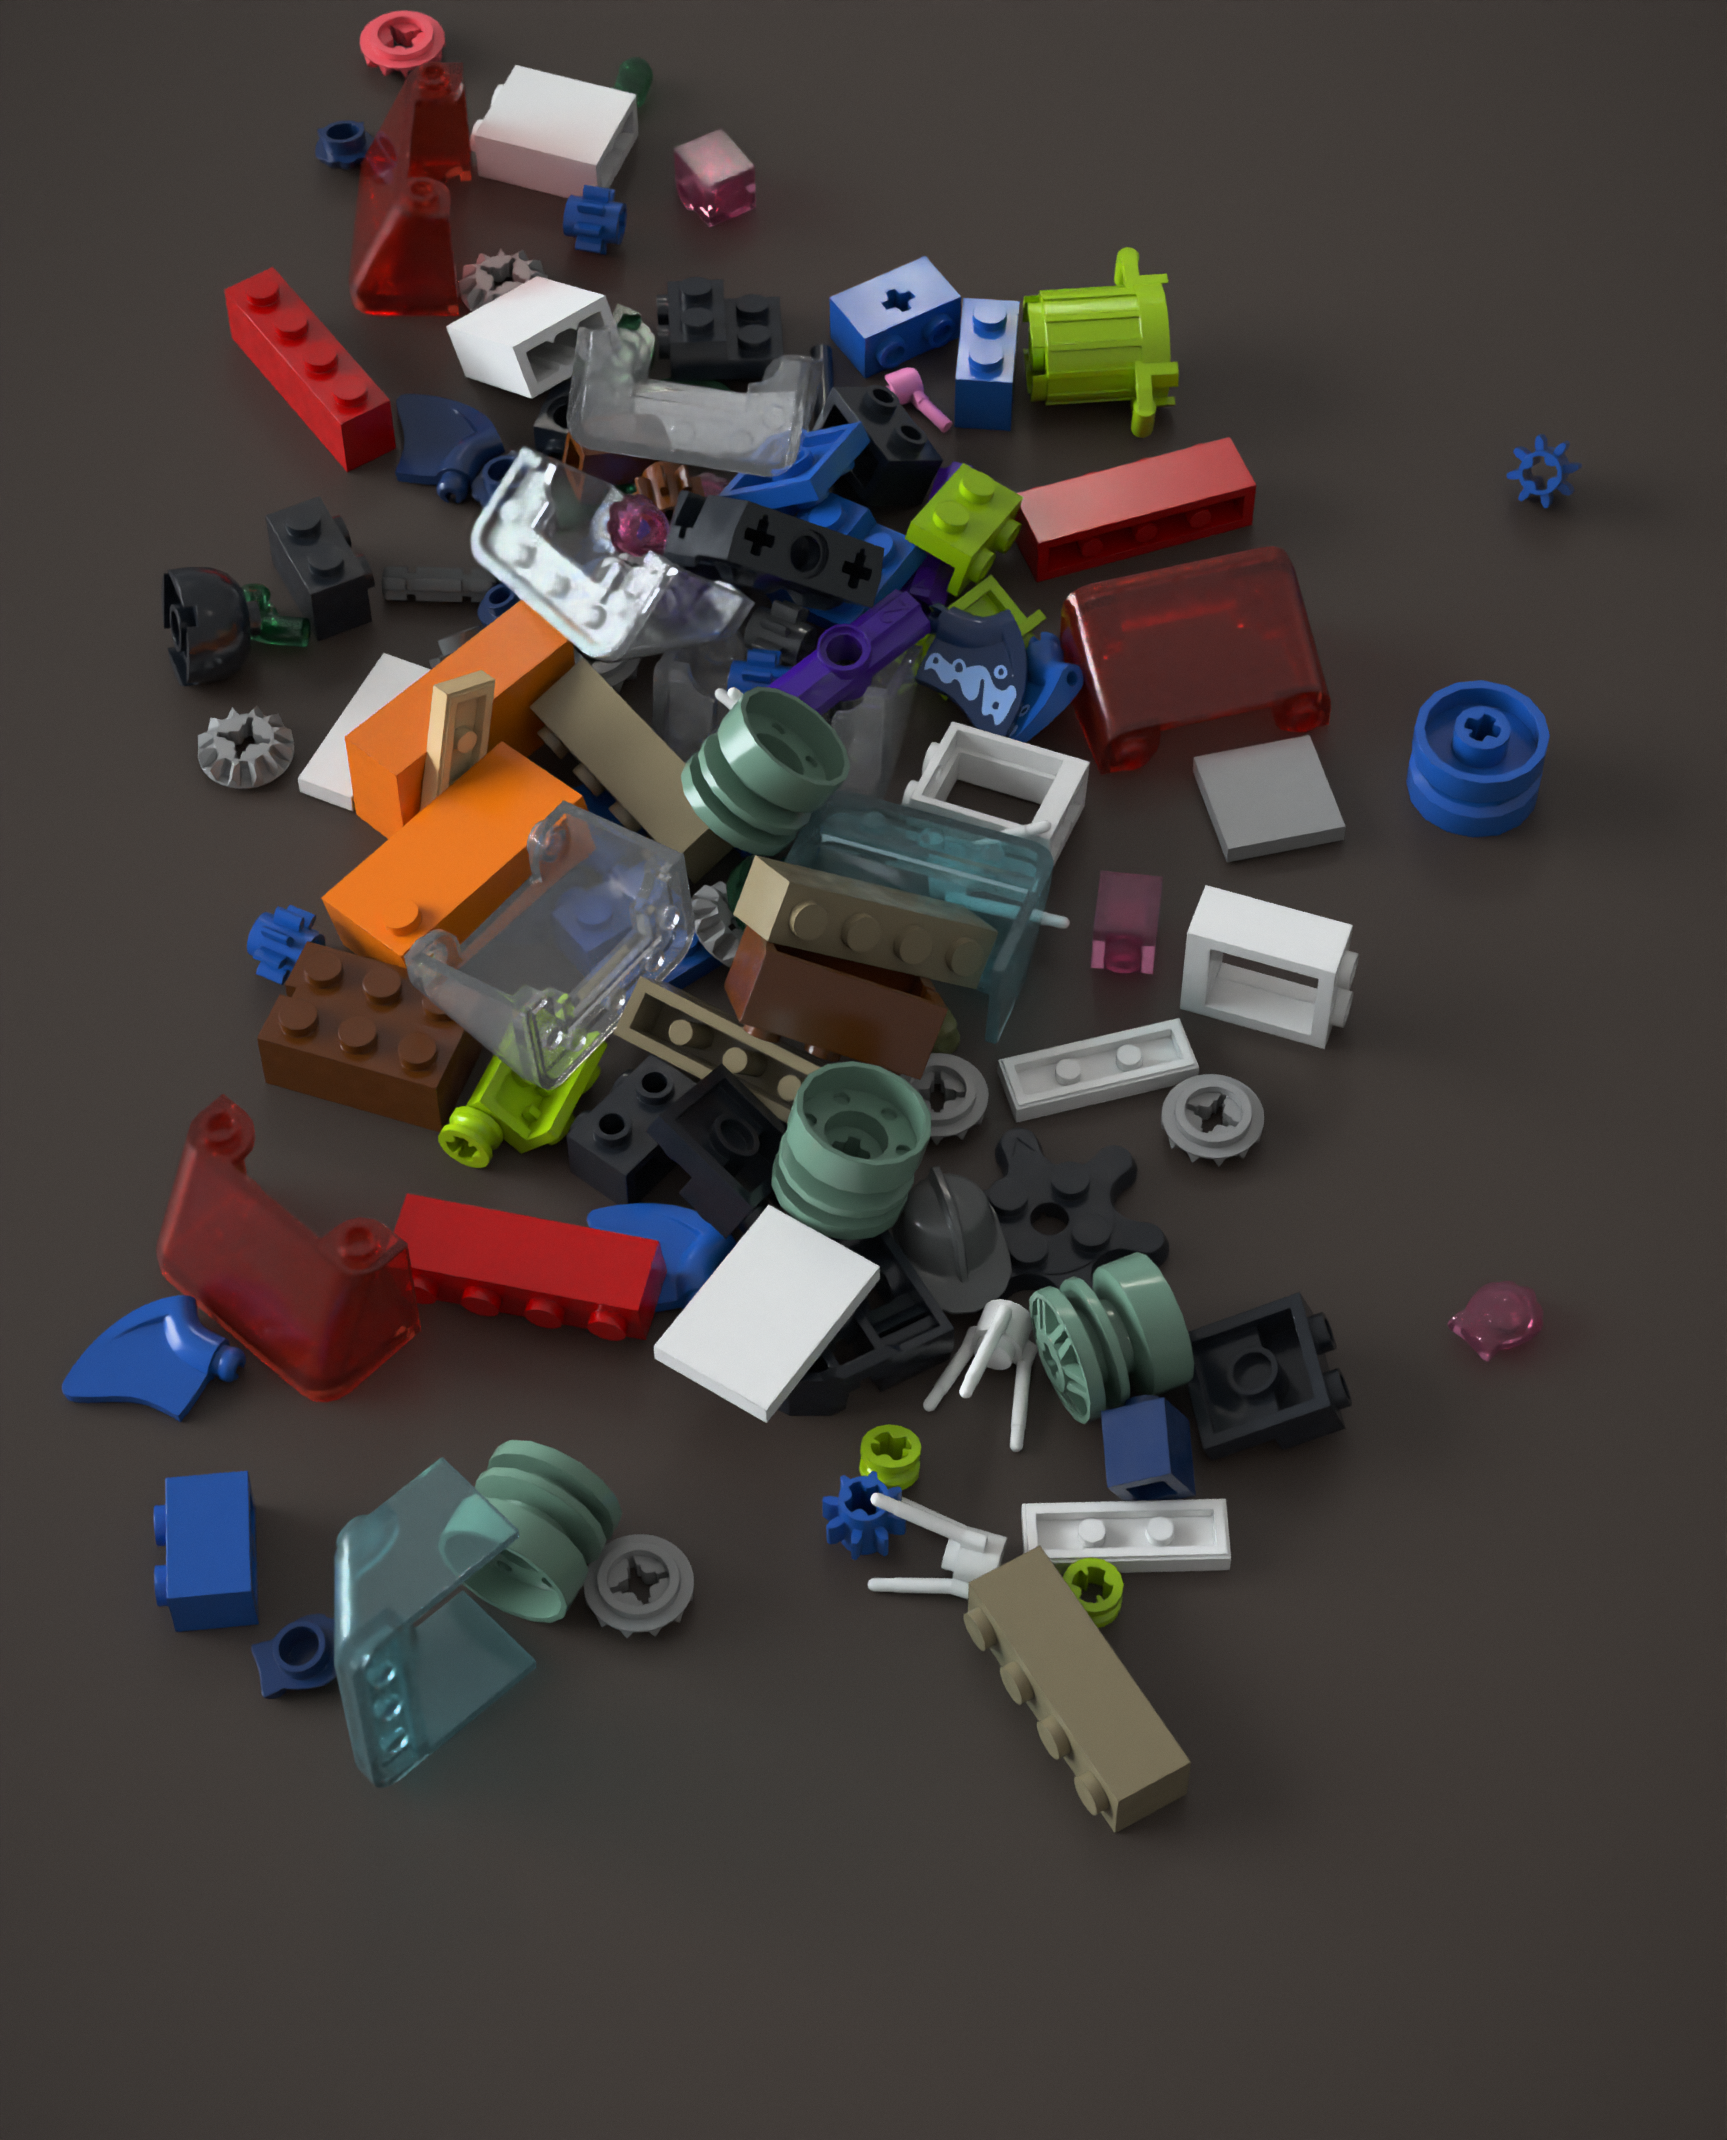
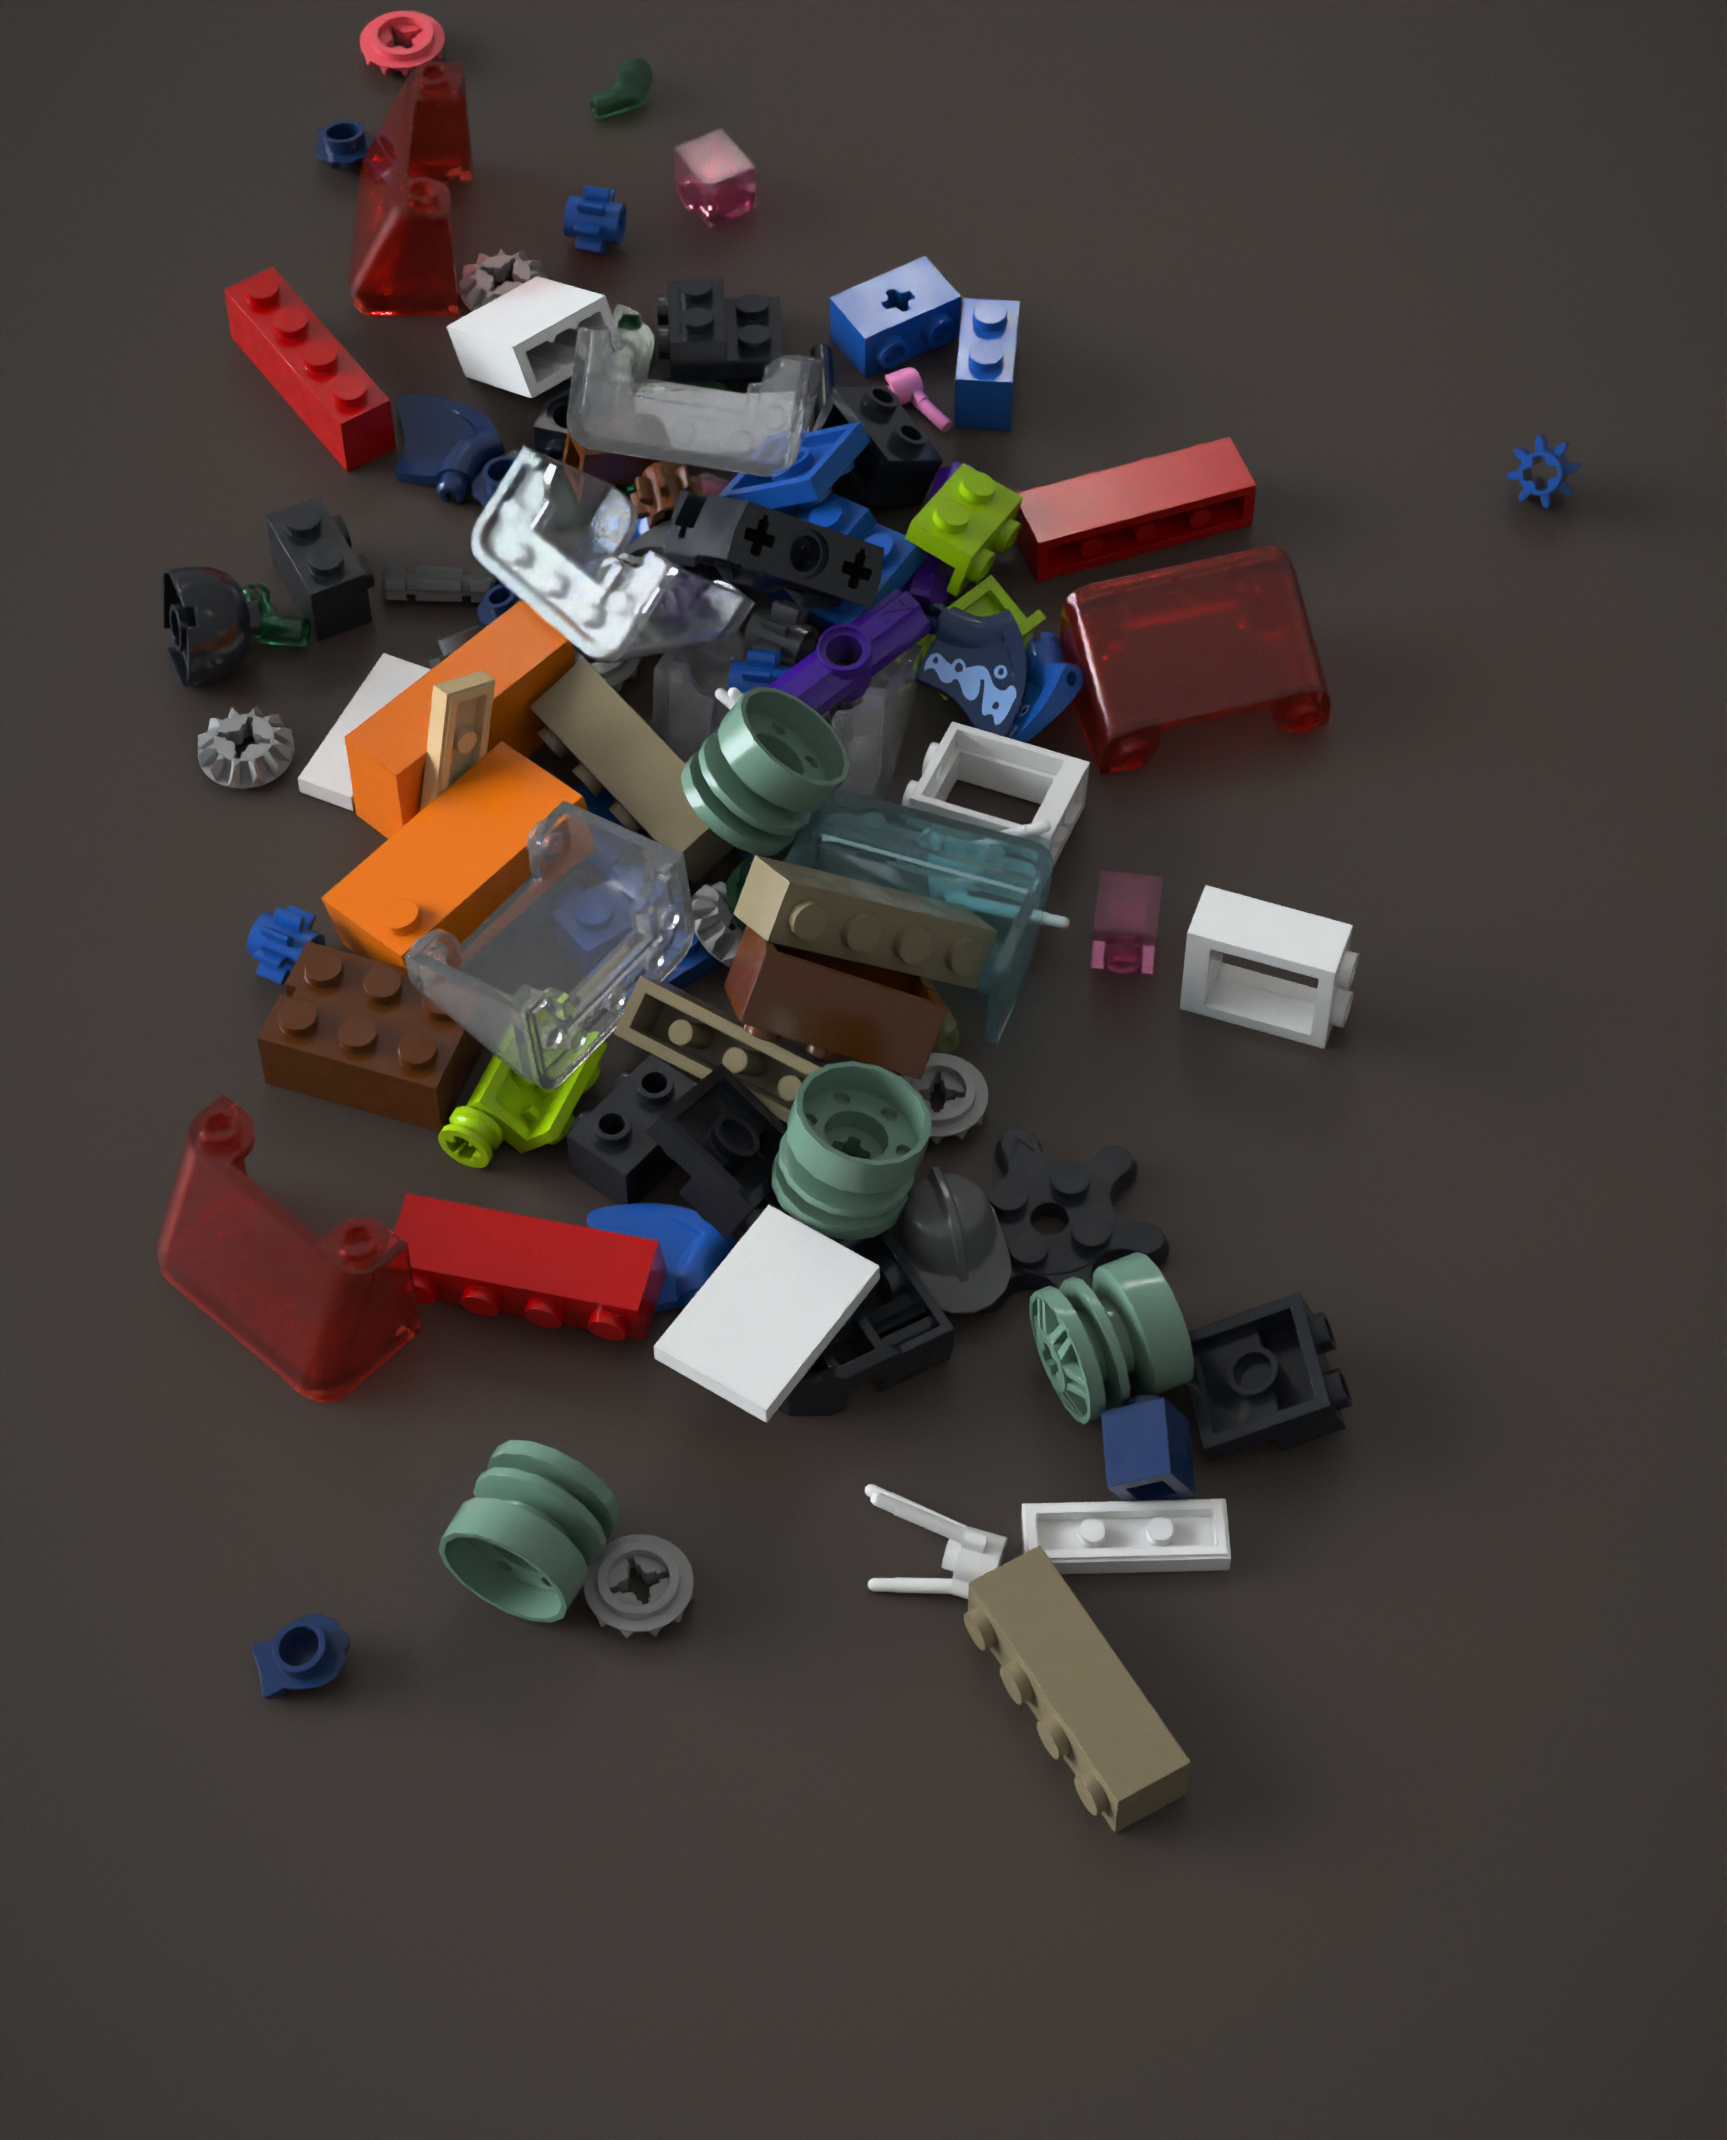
(154, 1359): blue arm -> none
(209, 1551): blue brick -> none
(421, 1684): clear light blue windscreen -> none
(554, 133): white brick -> none
(637, 526): clear pink animal -> none
(857, 1521): blue gear -> none
(892, 1454): lime bush -> none
(996, 1344): white plant -> none
(1097, 1070): white tile -> none
(1101, 1573): lime bush -> none
(1103, 344): lime container -> none
(1197, 1100): light grey gear -> none
(1268, 798): light grey tile -> none
(1477, 758): blue wheel -> none
(1498, 1318): clear pink animal -> none

